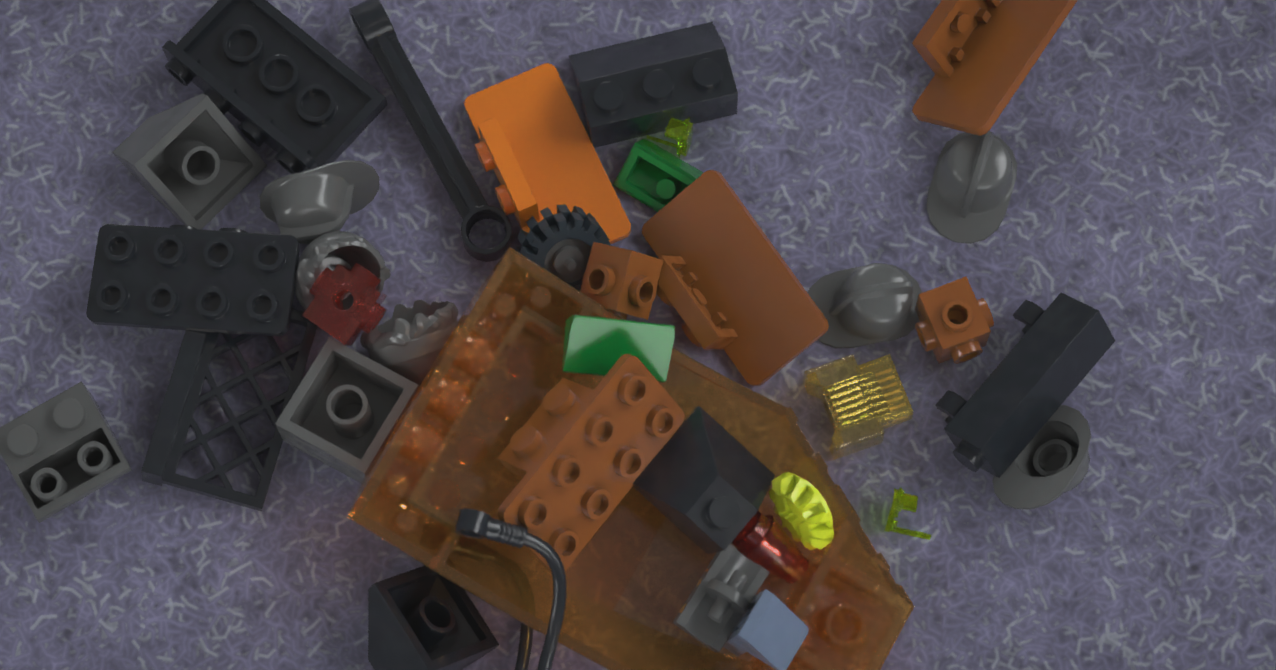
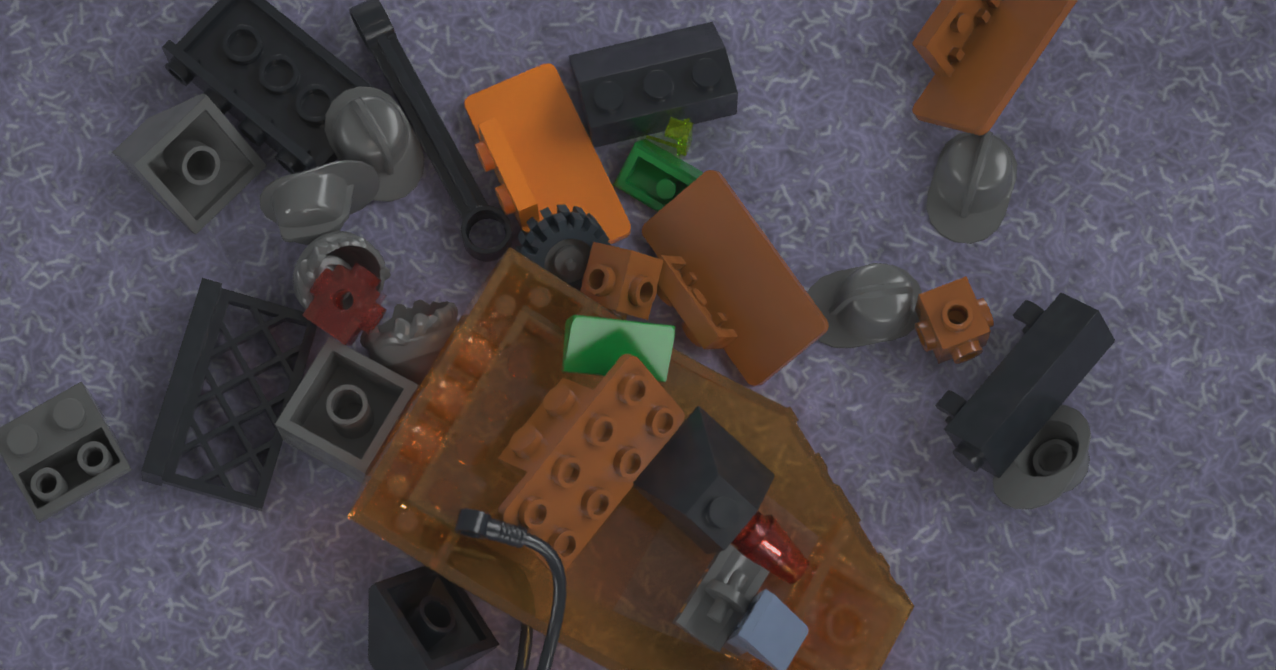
(193, 279): black bracket -> none
(373, 129): none -> dark grey piece
(802, 510): neon yellow gear -> none
(858, 401): clear yellow piece -> none
(905, 502): clear neon green piece -> none

